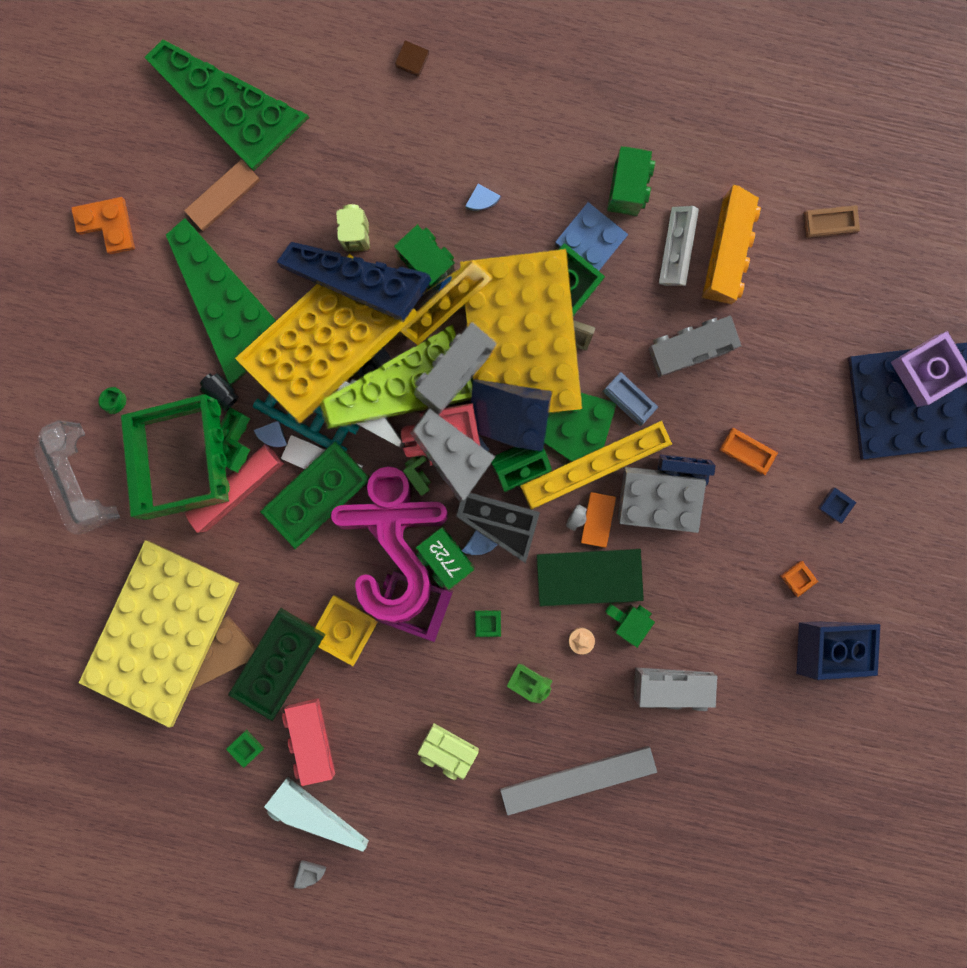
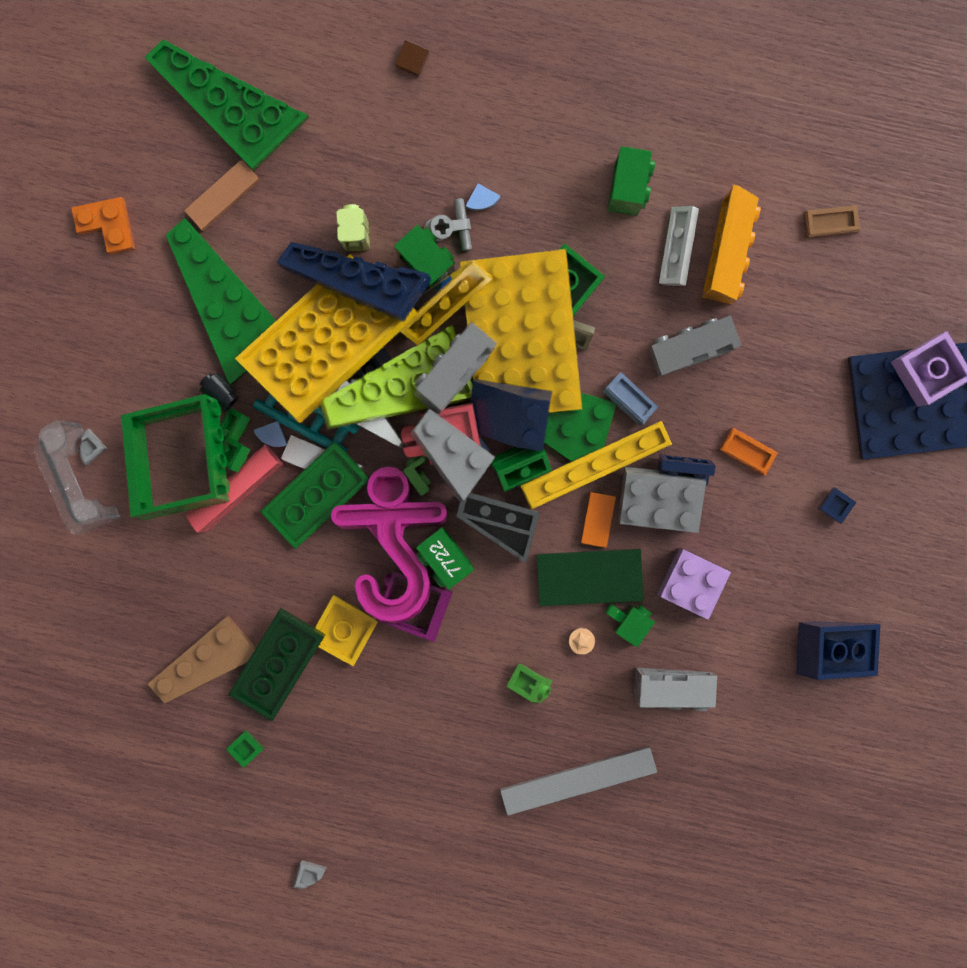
(90, 447): none -> light grey tile
(112, 400): green tile -> none
(158, 633): light yellow plate -> none
(303, 811): light aqua slope -> none
(308, 742): coral brick -> none
(447, 752): yellowish green brick -> none
(448, 227): none -> light grey piece
(479, 544): light blue tile -> none
(487, 623): green tile -> none
(577, 517): light grey tile -> none
(592, 236): medium blue plate -> none
(693, 583): none -> lavender brick
(799, 578): orange tile -> none

